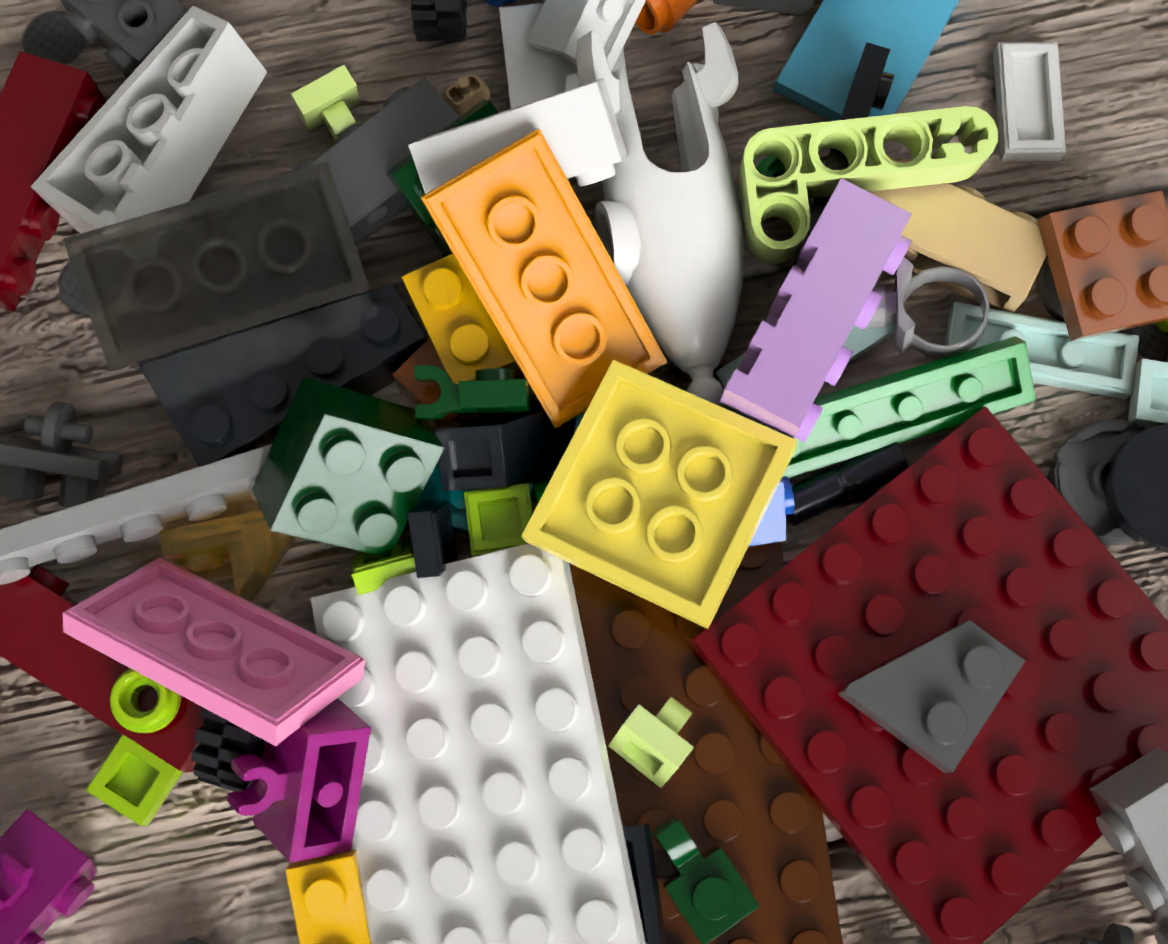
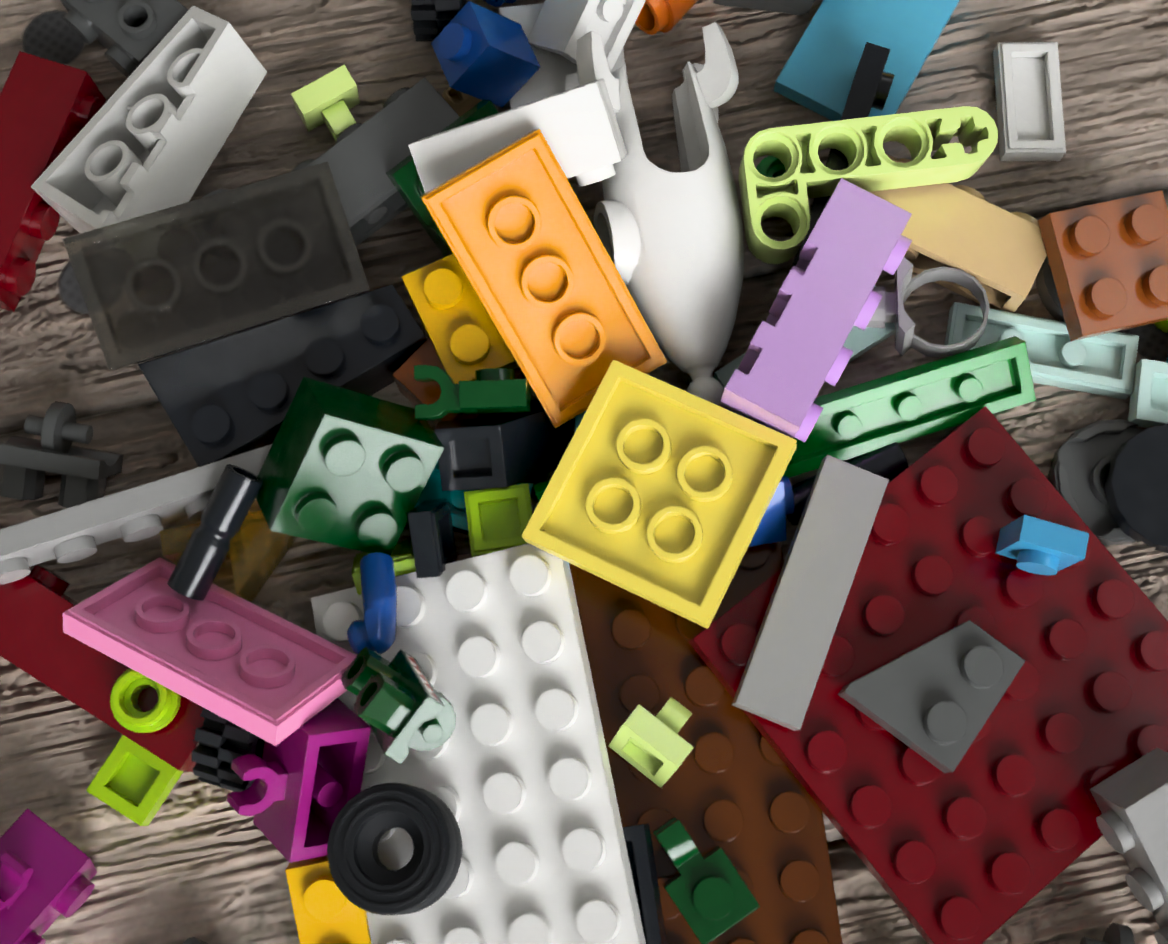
(212, 539): none -> black piece
(355, 842): none -> black tyre
(379, 605): none -> blue arm
(399, 703): none -> dark green hips
(485, 54): none -> blue brick
(810, 593): none -> light grey tile
(1041, 545): none -> dark azure plate

